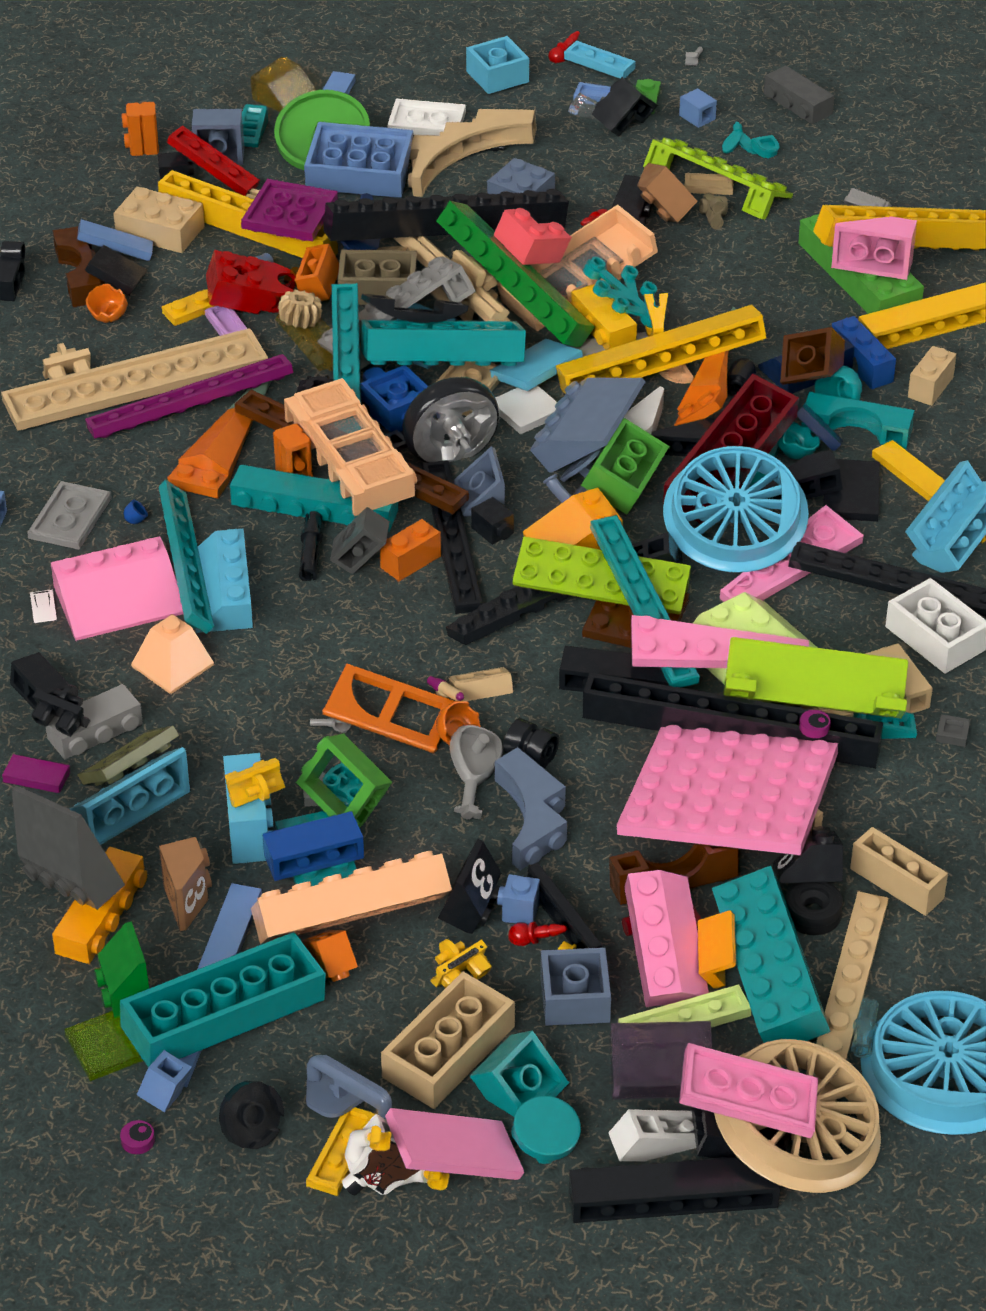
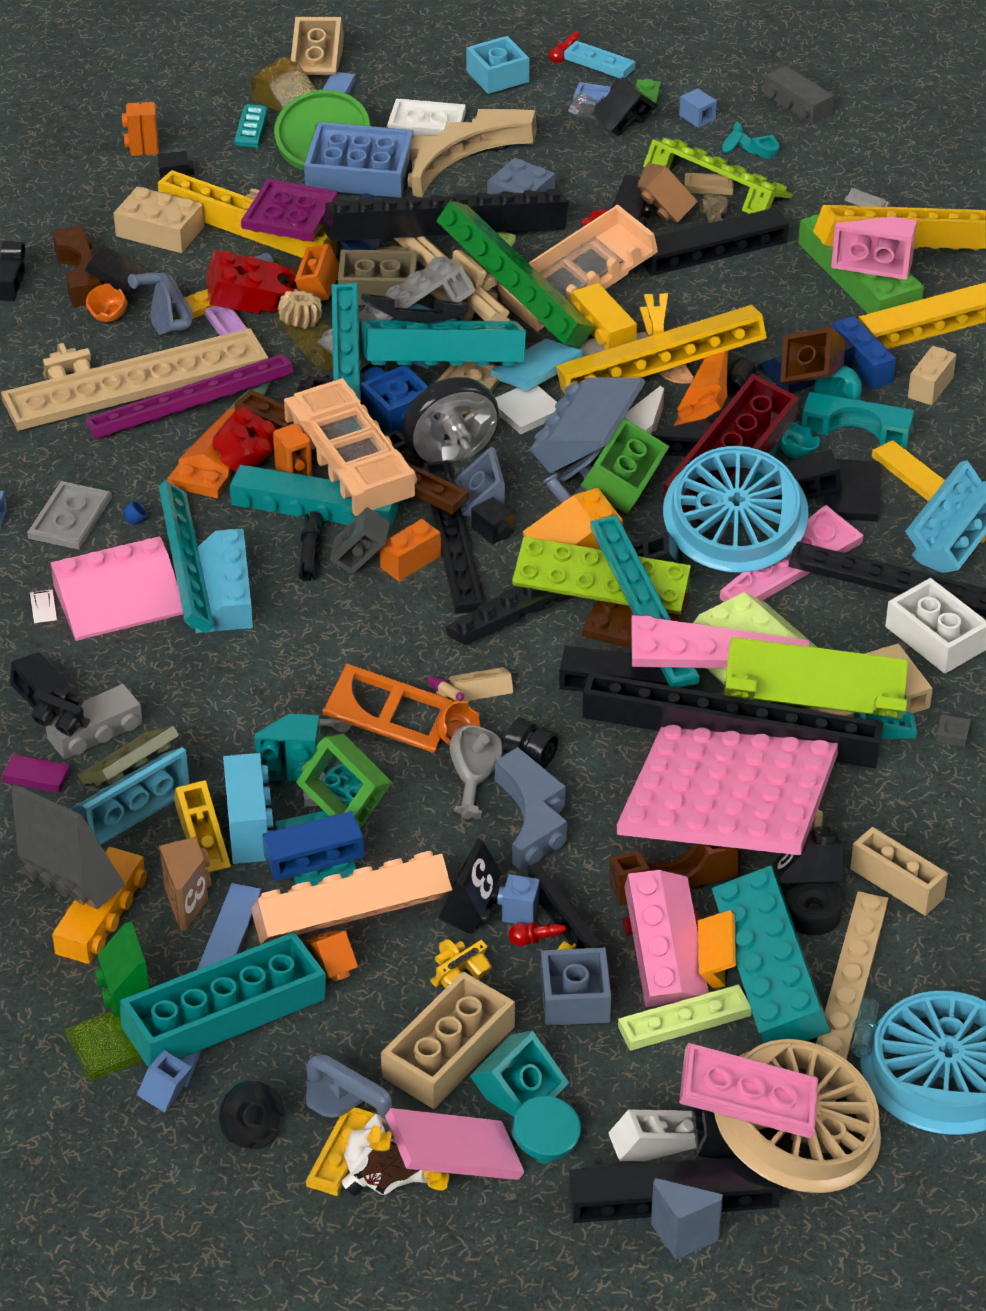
(115, 240): medium blue tile -> none
(137, 1137): magenta tile -> none
(166, 299): none -> sand blue piece
(172, 655): light nougat slope -> none
(200, 821): none -> yellow slope
(212, 161): red plate -> none
(221, 130): sand blue brick -> none
(244, 439): none -> red brick
(254, 782): yellow hips -> none
(288, 745): none -> teal slope
(318, 44): none -> tan slope
(529, 240): coral brick -> none
(622, 294): teal plant -> none
(650, 1057): clear purple brick -> none
(685, 1216): none -> sand blue slope
(692, 57): light grey hand -> none
(717, 241): none -> black brick
(814, 724): magenta tile -> none
(819, 427): dark blue tile -> none

